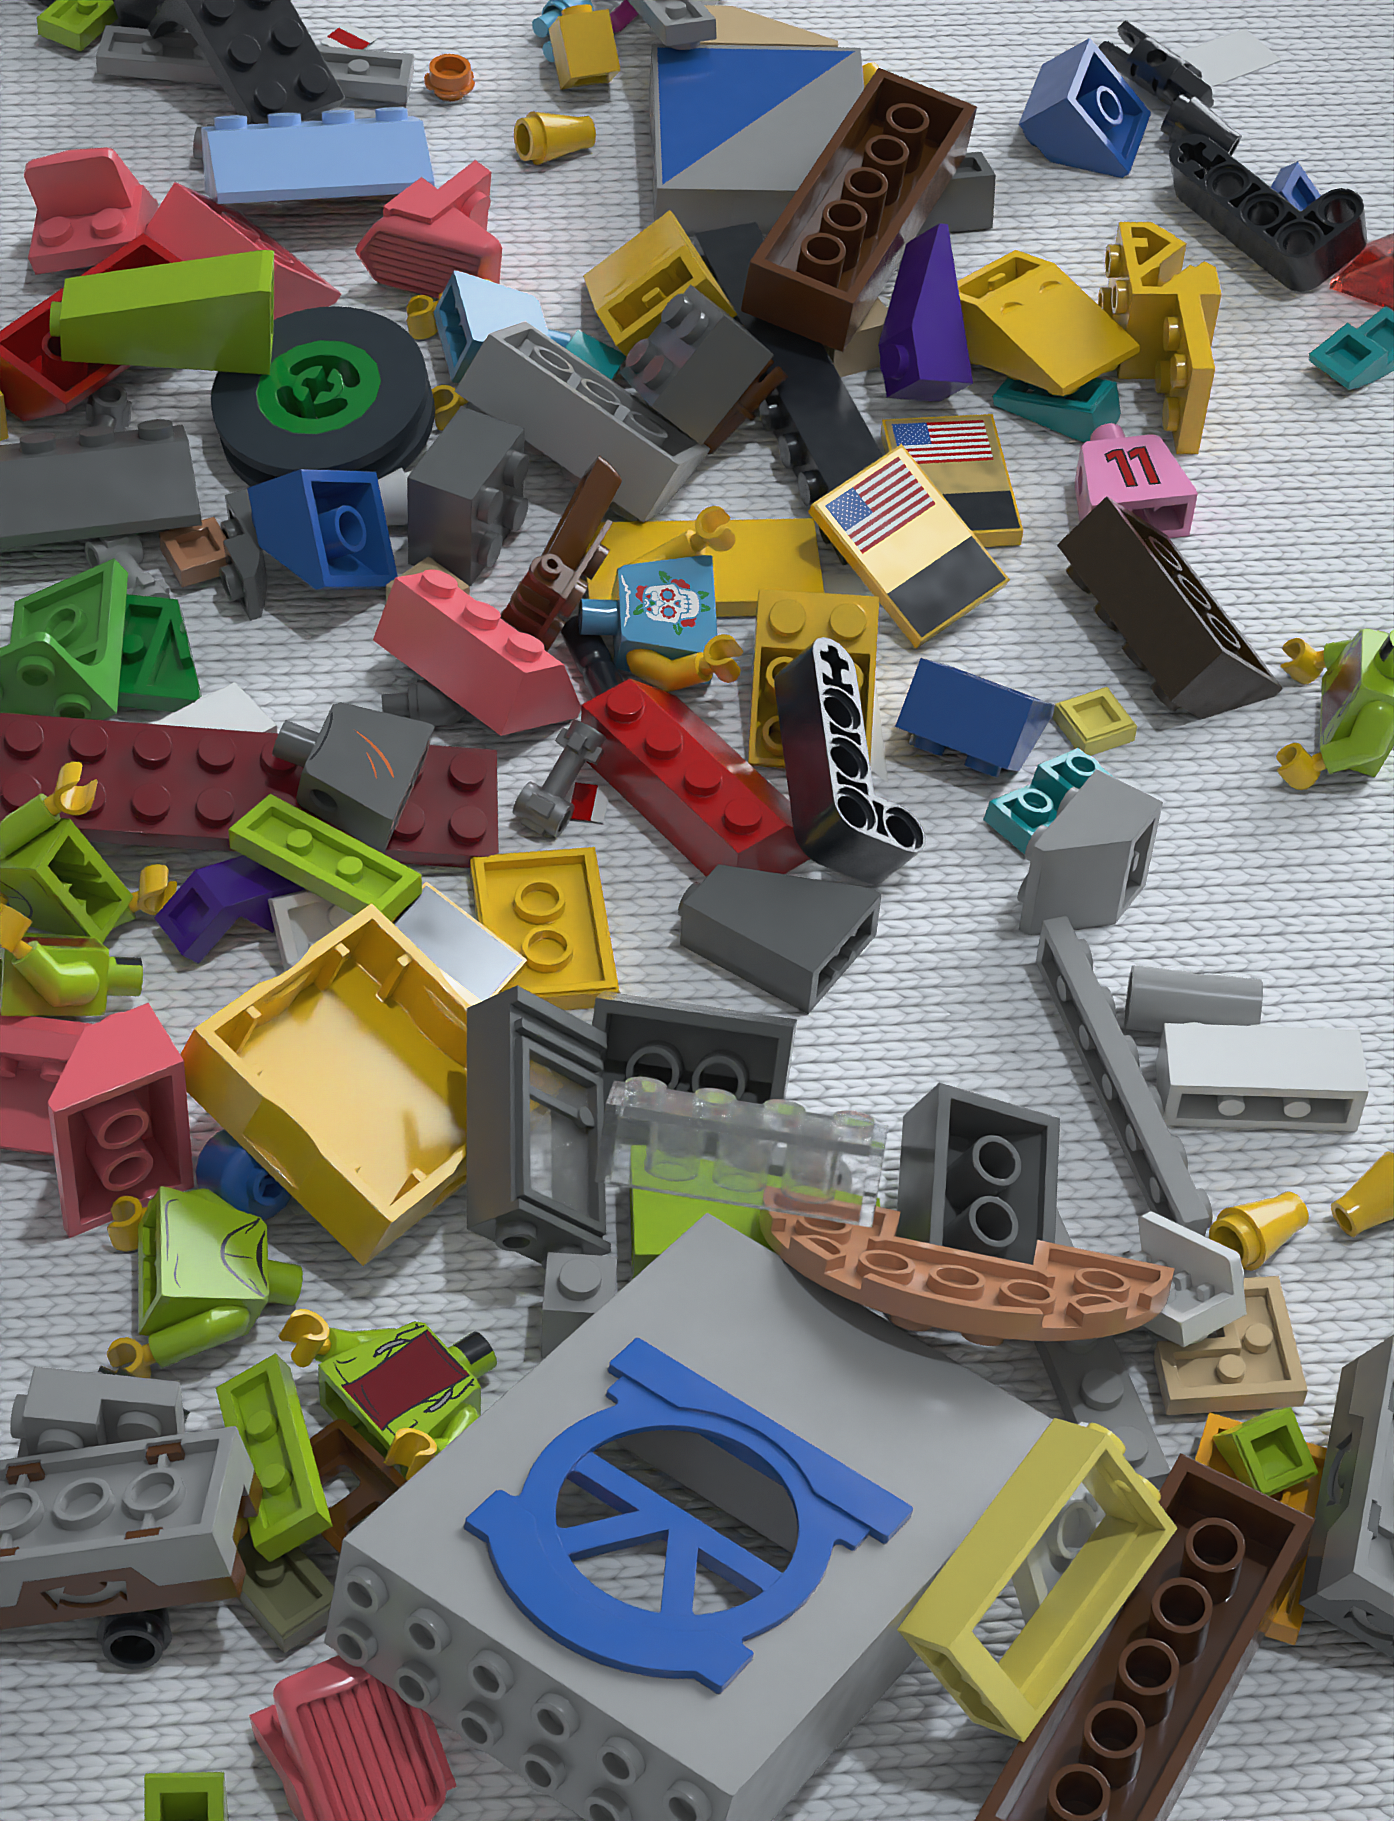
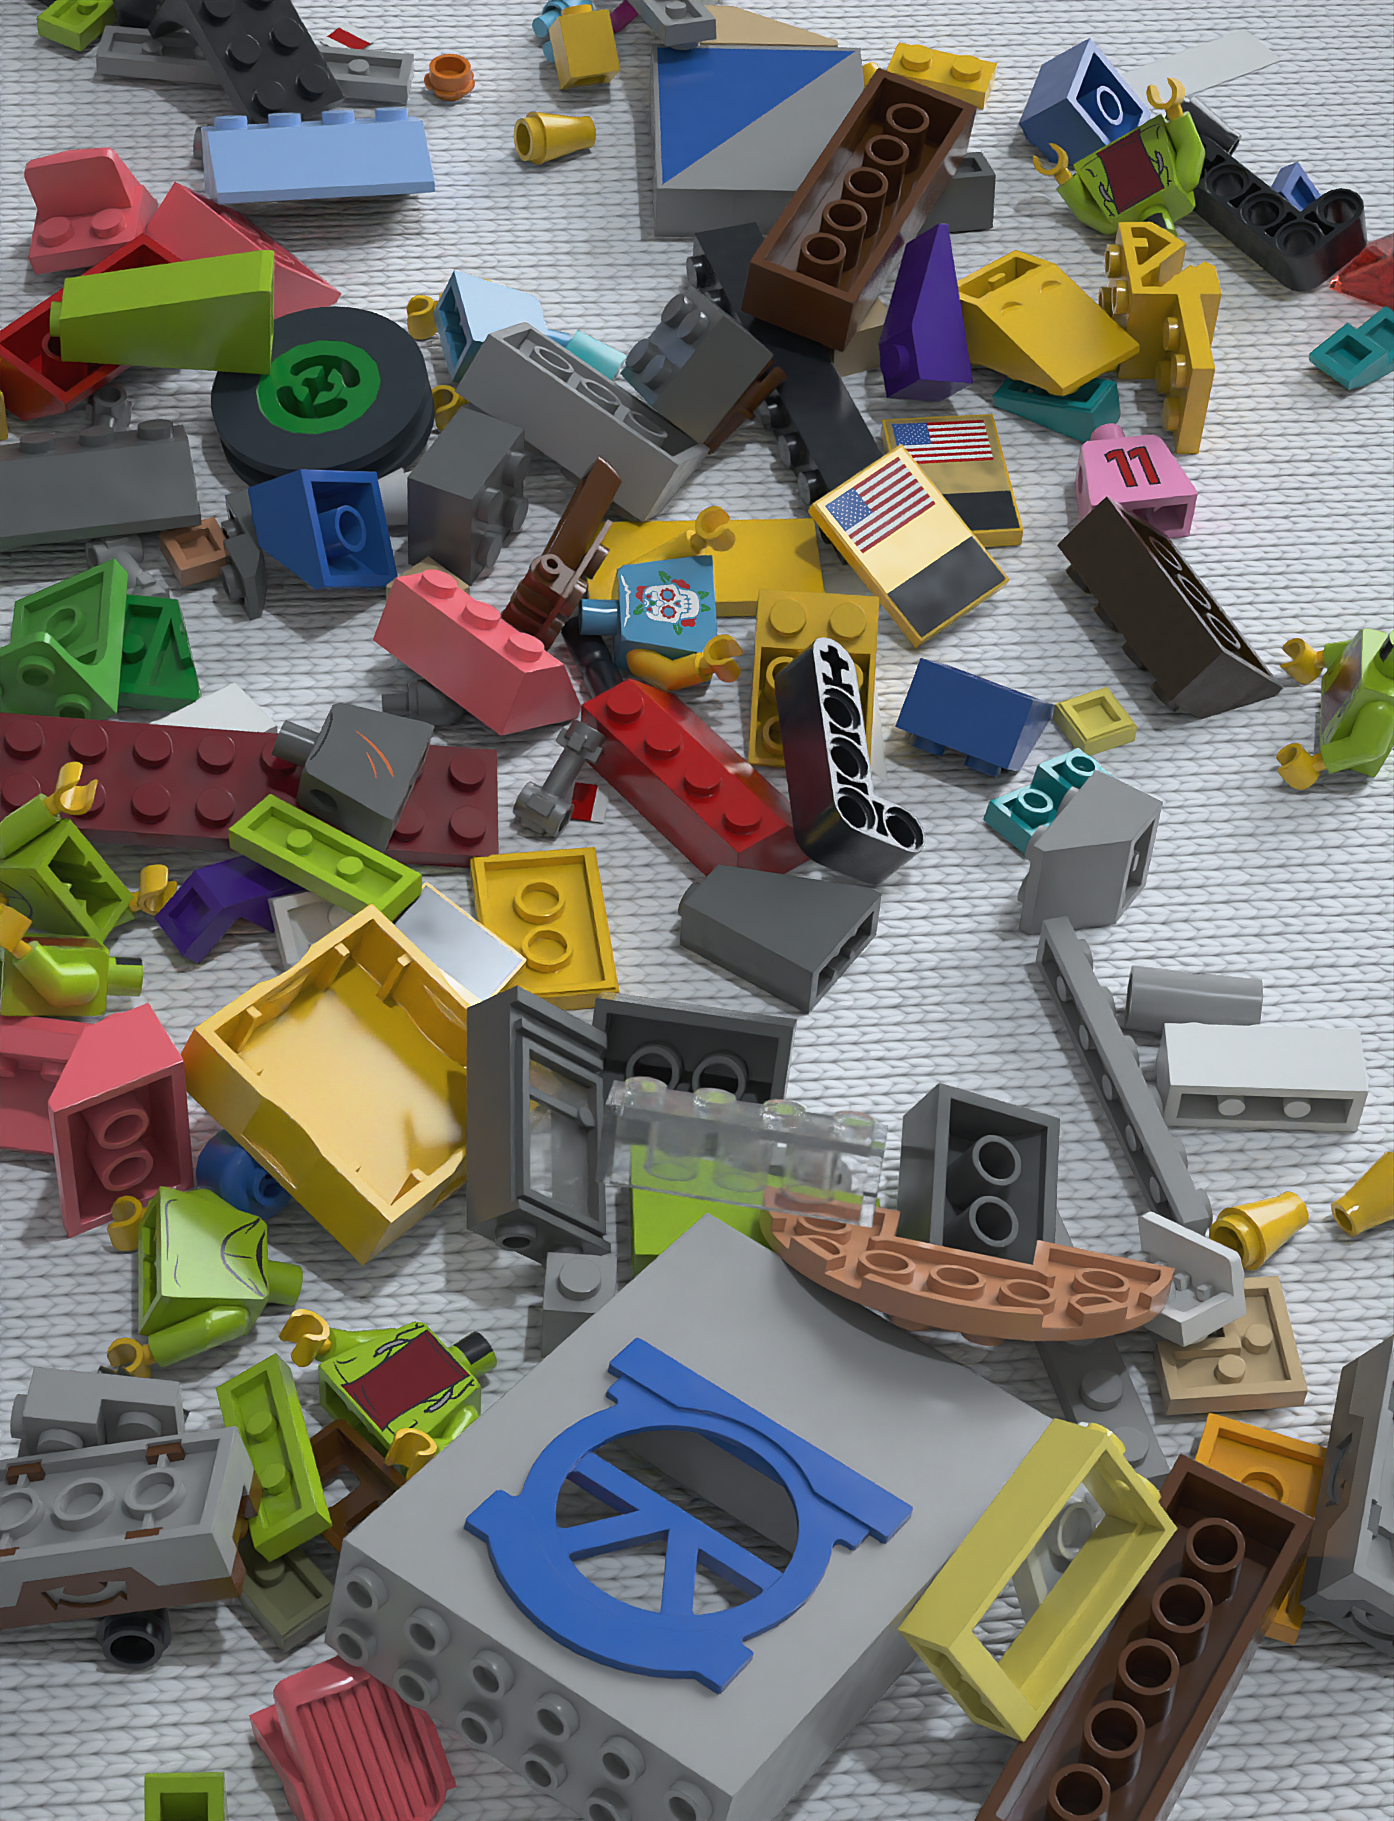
(433, 233): coral piece -> none
(643, 276): yellow slope -> none
(949, 73): none -> yellow plate
(1140, 174): none -> torso
(1156, 67): black hinge -> none
(1267, 1451): lime slope -> none

